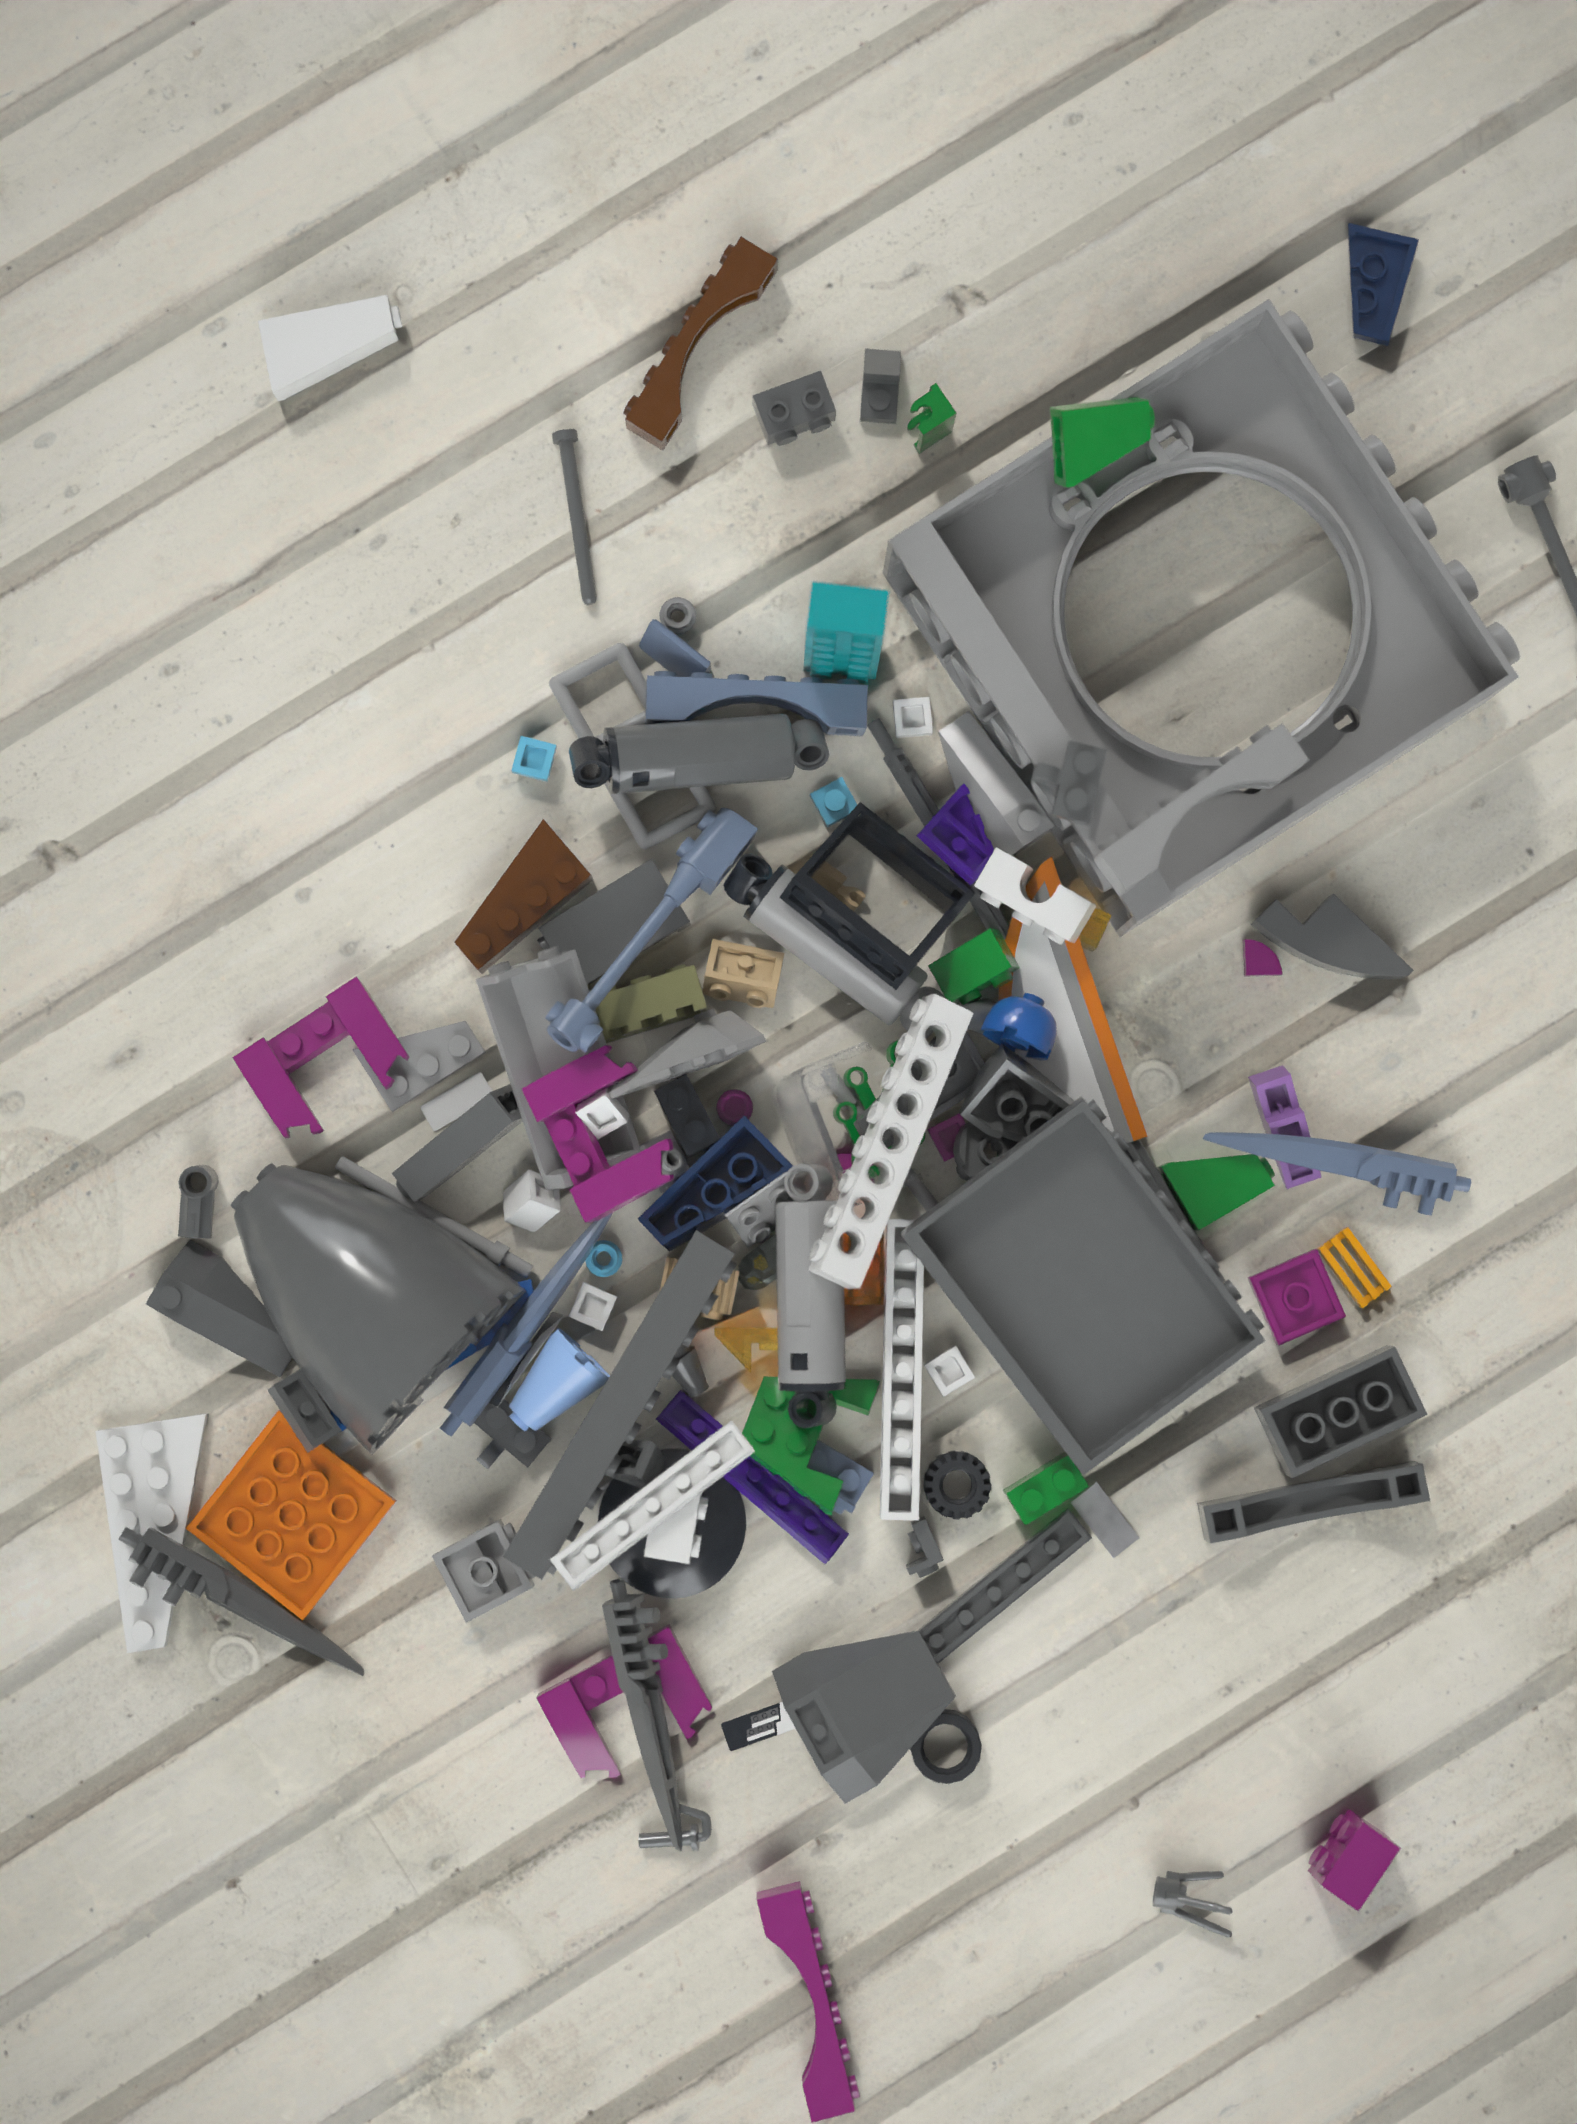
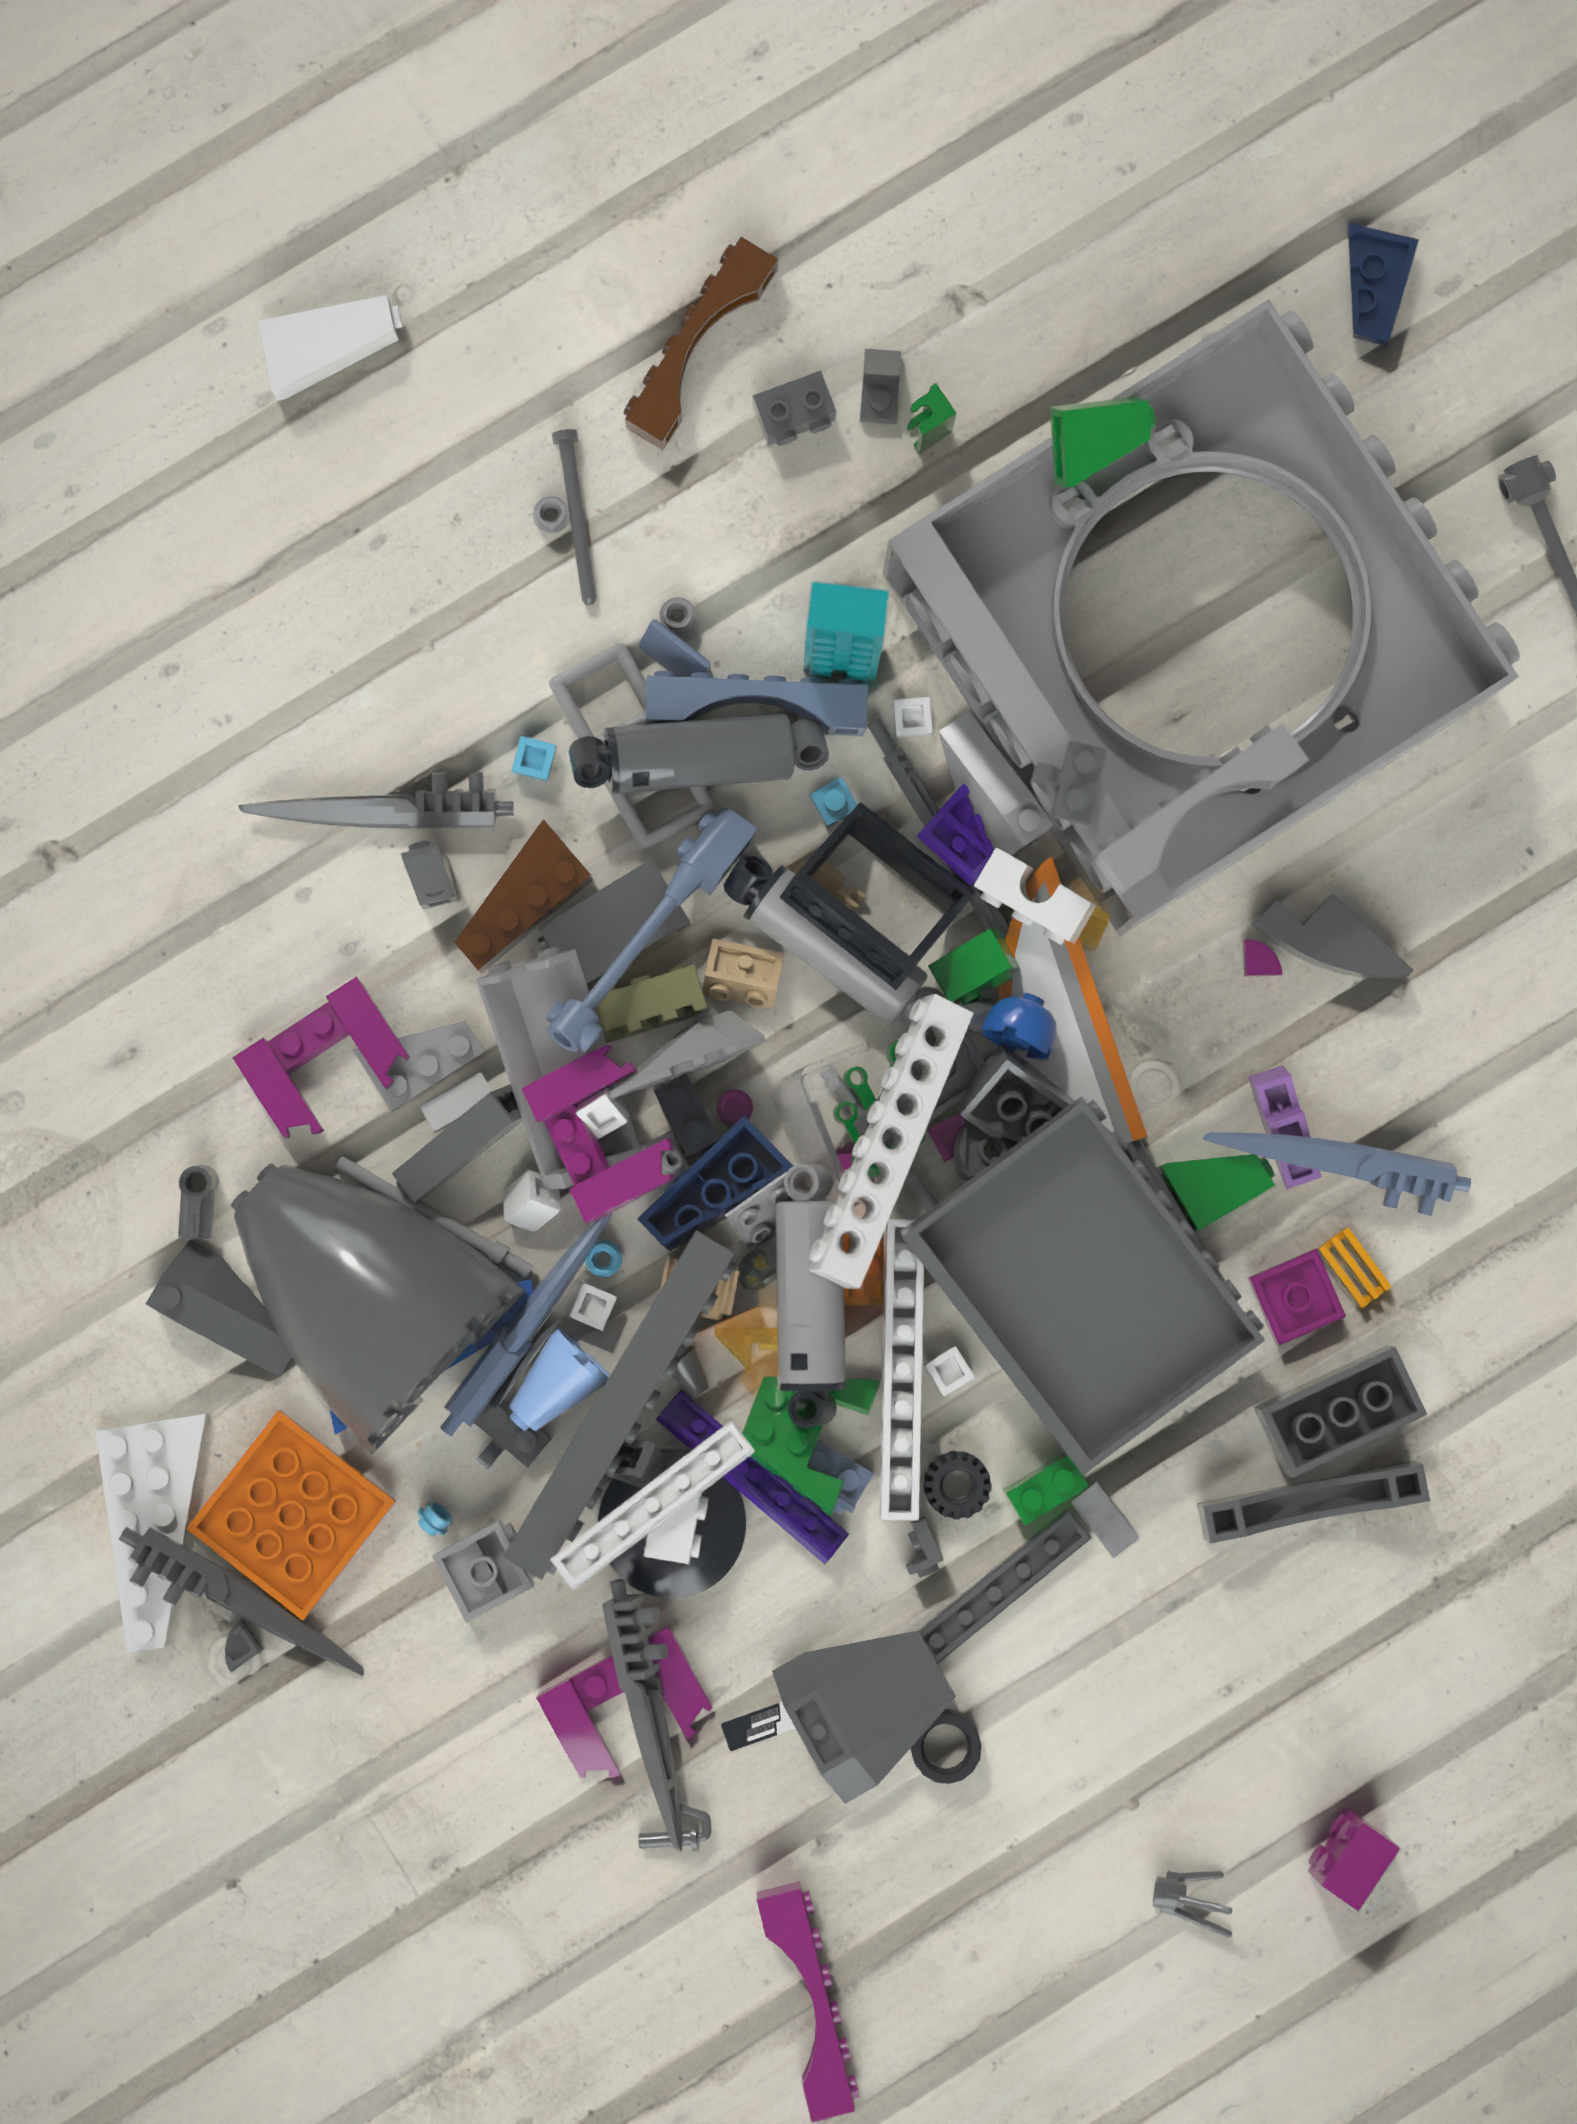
(240, 1646): none -> dark grey tile
(304, 1410): dark grey panel -> none
(425, 810): none -> piece
(430, 874): none -> dark grey slope
(434, 1519): none -> medium azure plate
(547, 504): none -> light grey plate

